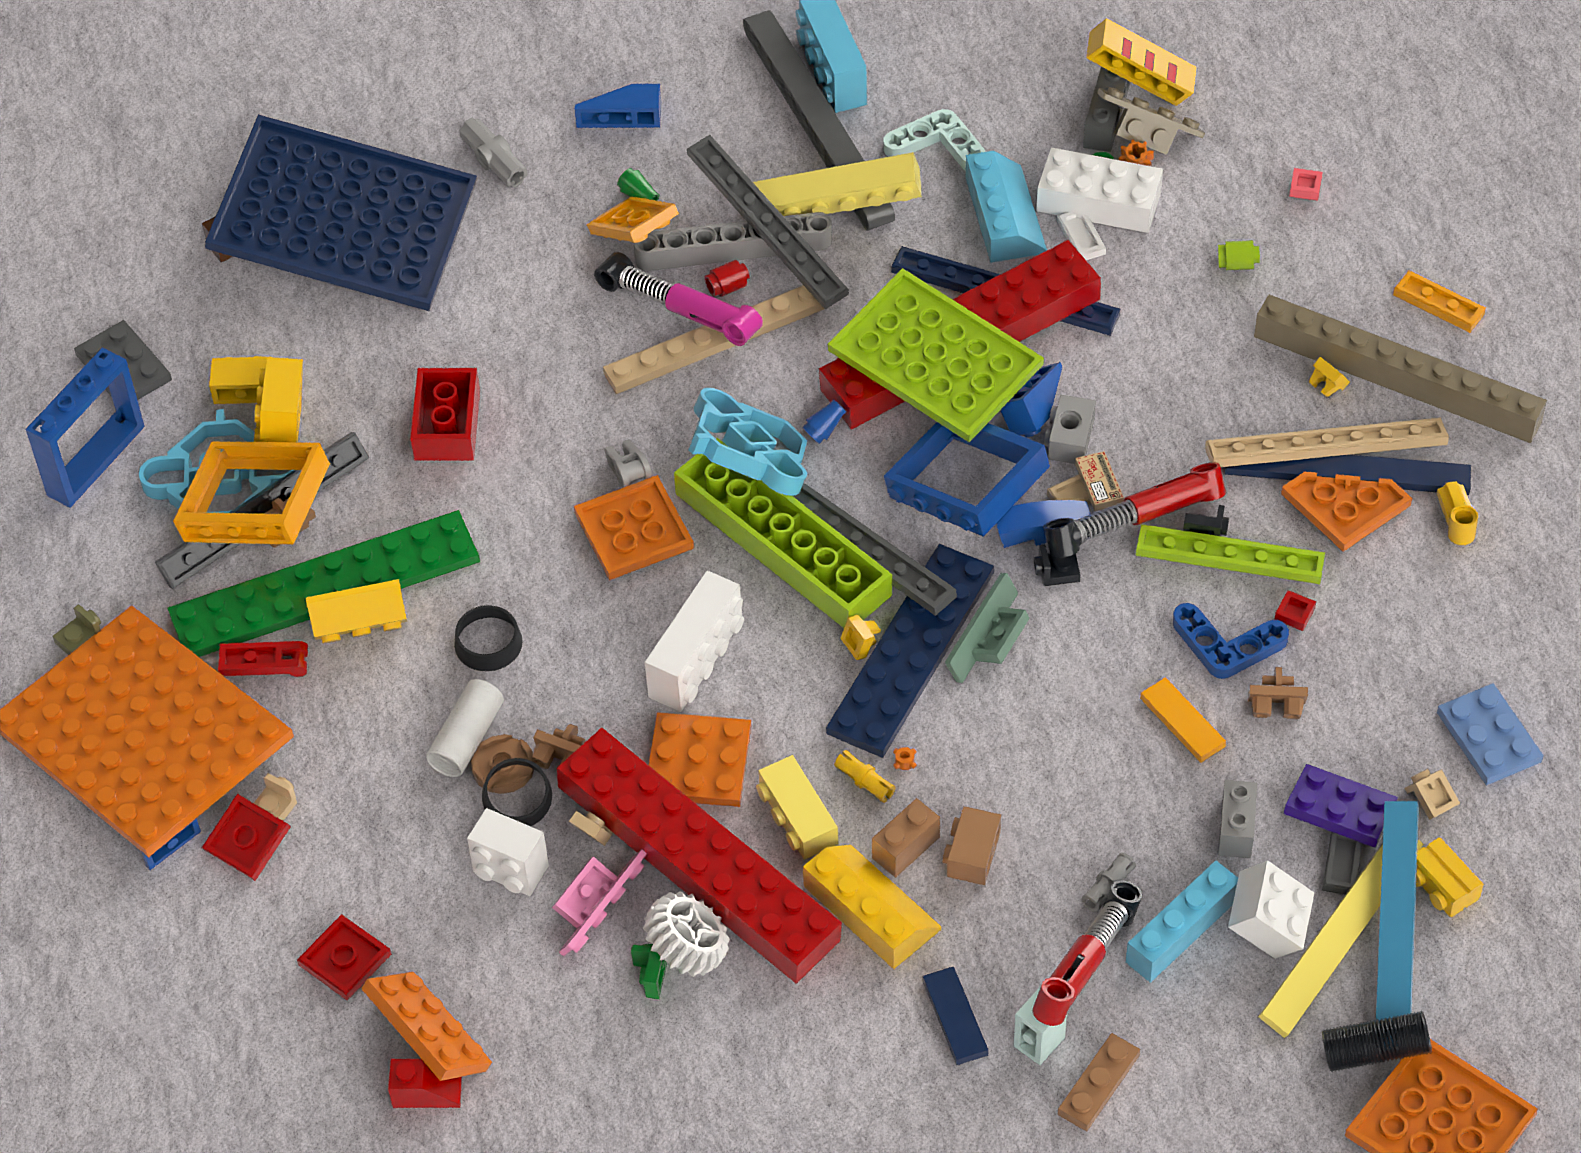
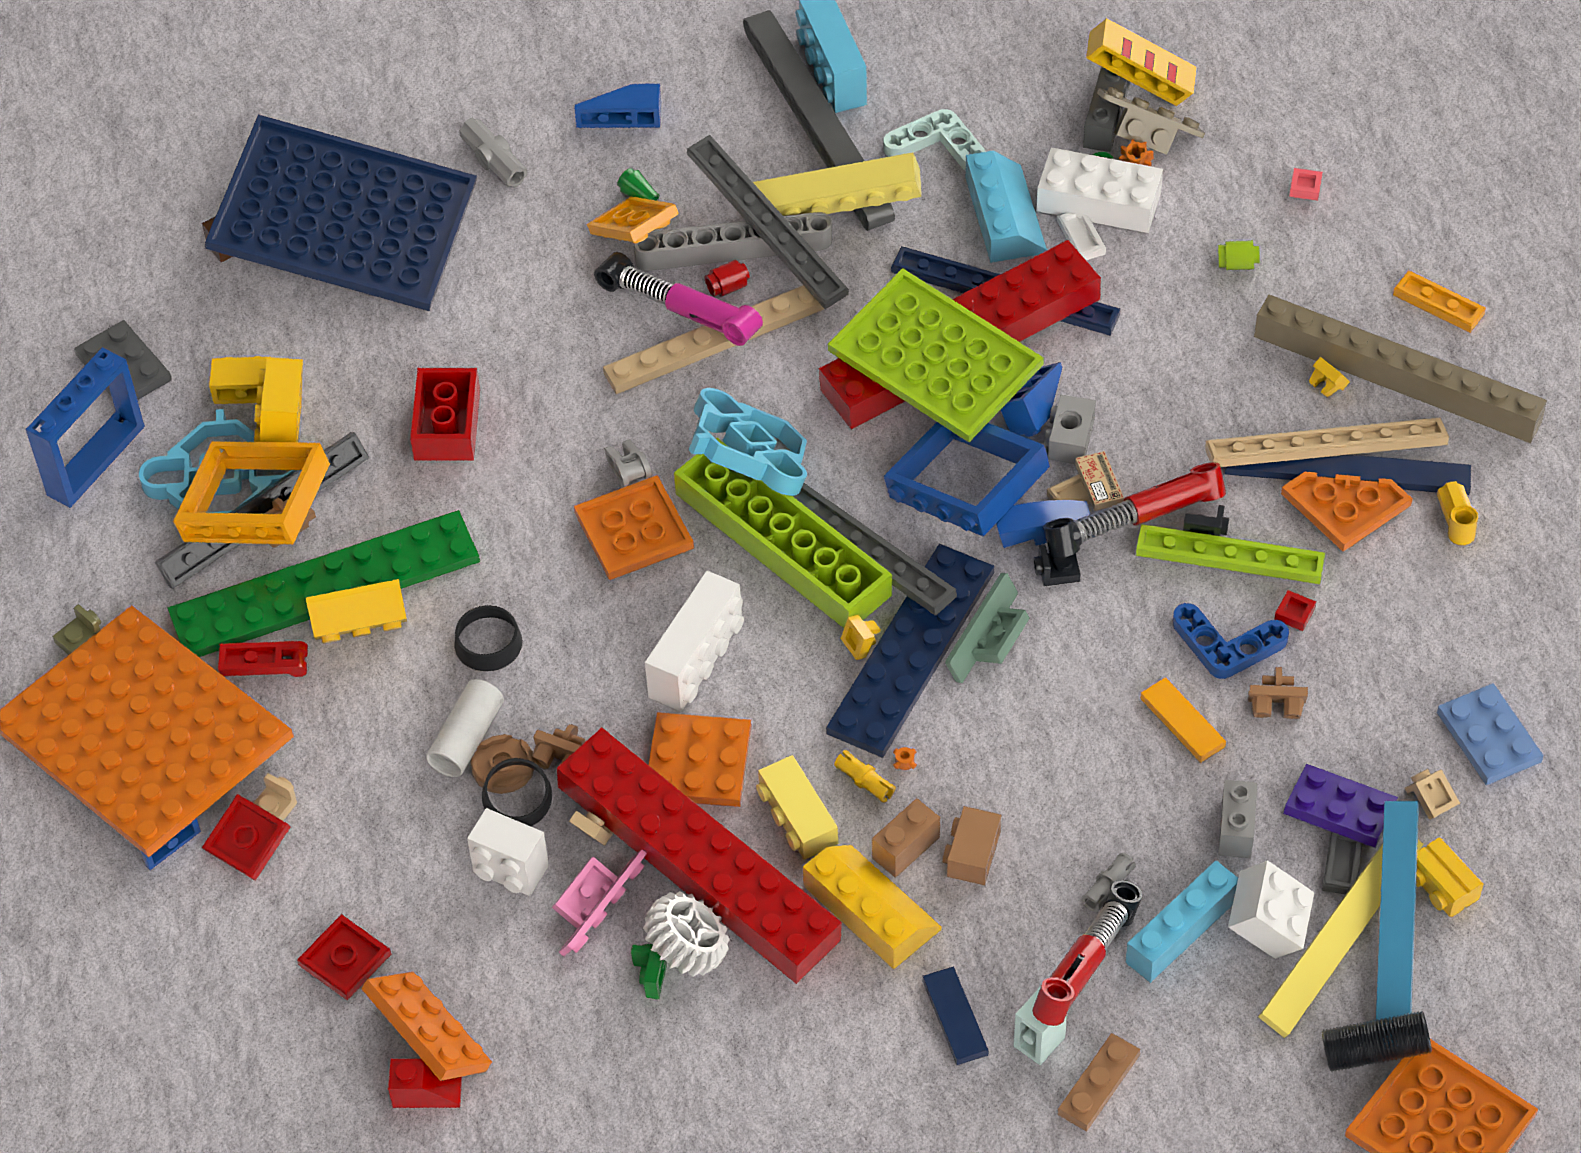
(824, 421): blue cone -> none

